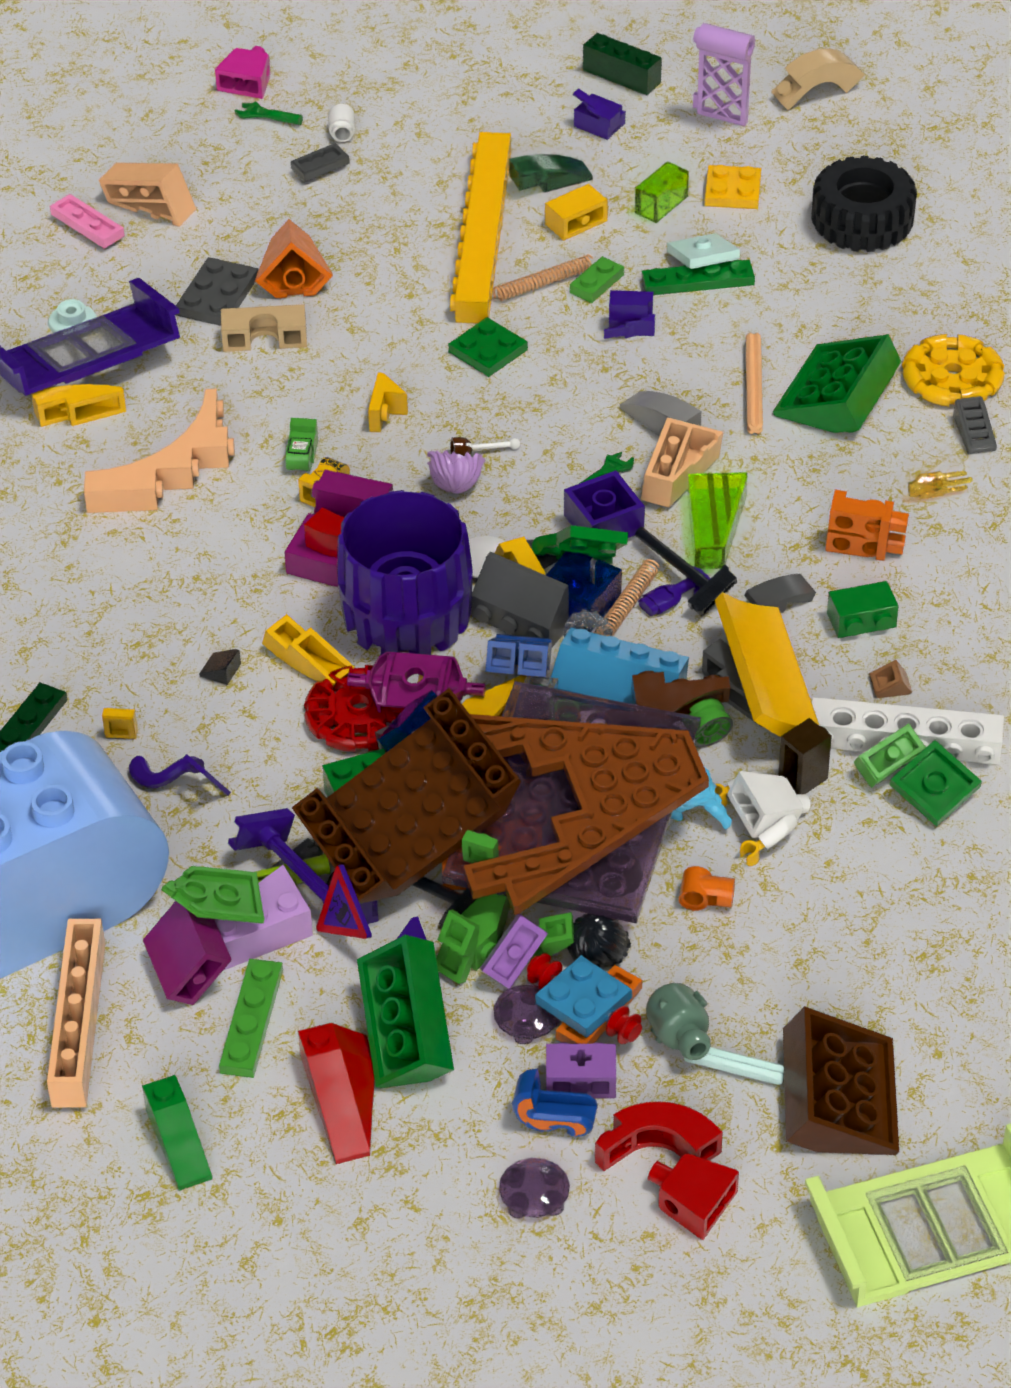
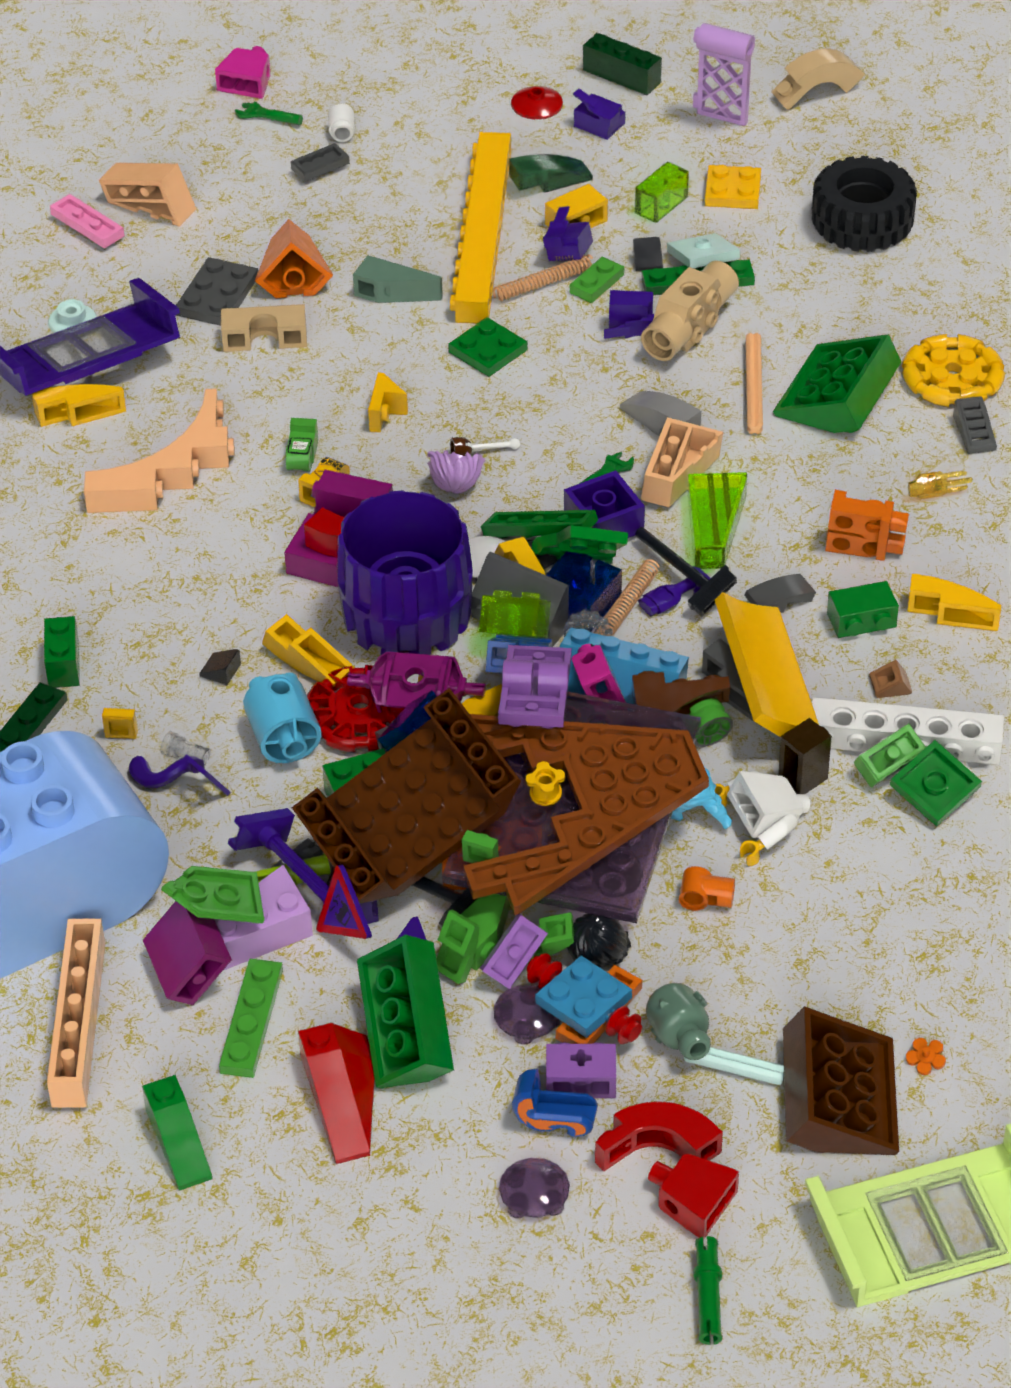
(61, 652): none -> green brick
(177, 747): none -> clear pin
(281, 717): none -> medium azure cylinder
(392, 282): none -> sand green slope
(515, 615): none -> clear neon green brick
(534, 686): none -> medium lavender plate
(535, 522): none -> green plate
(537, 102): none -> red dish
(545, 784): none -> yellow brick
(567, 239): none -> dark purple piece
(593, 668): none -> dark pink torso
(647, 253): none -> black slope
(689, 309): none -> tan brick
(708, 1276): none -> green pin
(926, 1056): none -> orange plant
(952, 603): none -> yellow slope

